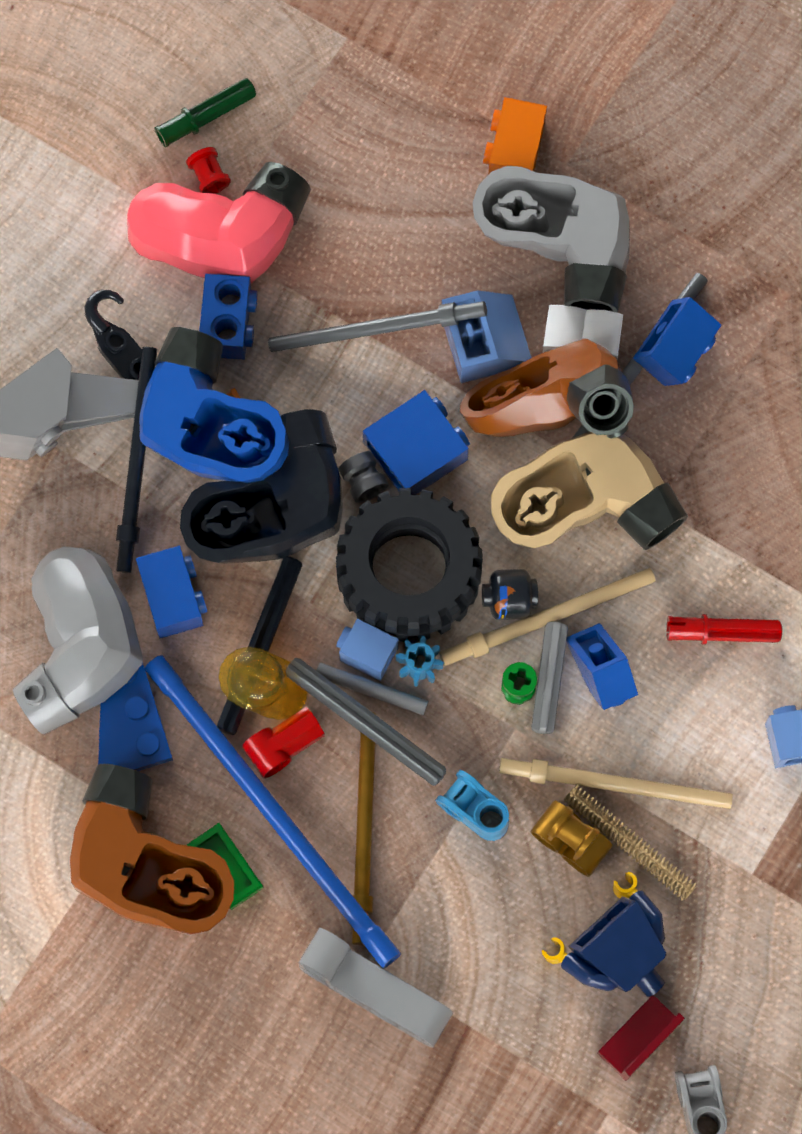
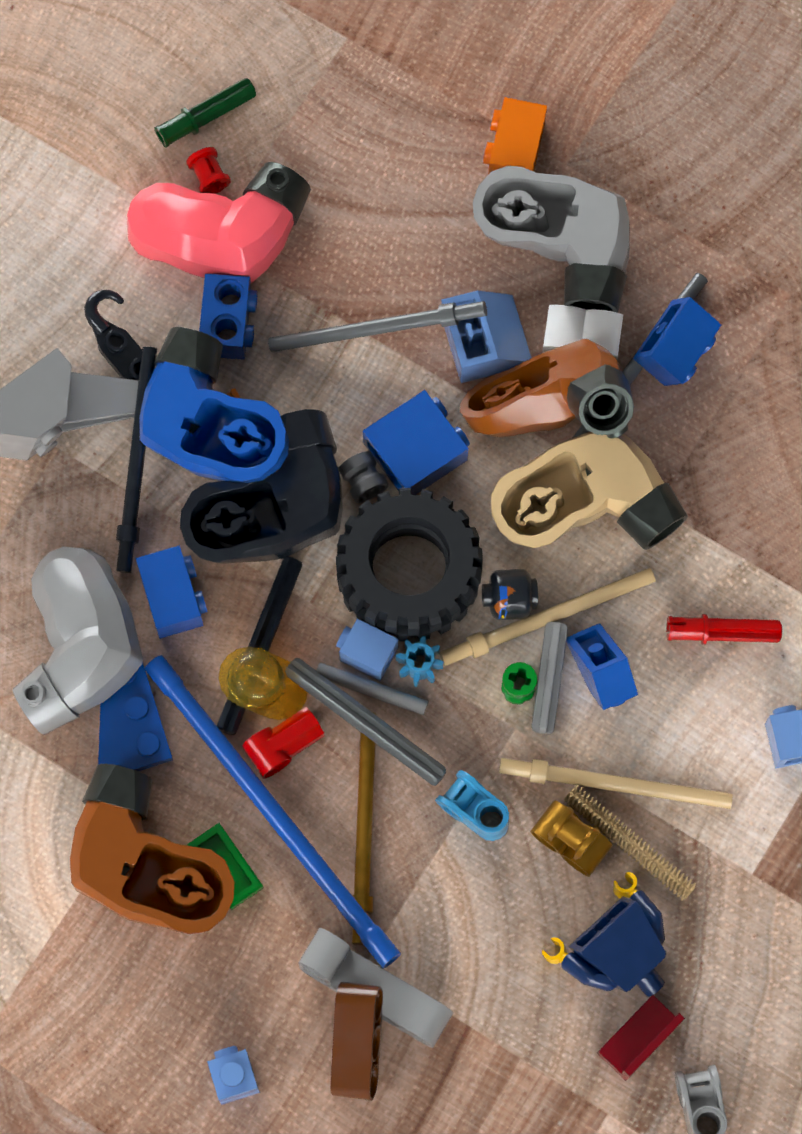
(232, 1075): none -> medium blue brick
(356, 1040): none -> reddish brown beam

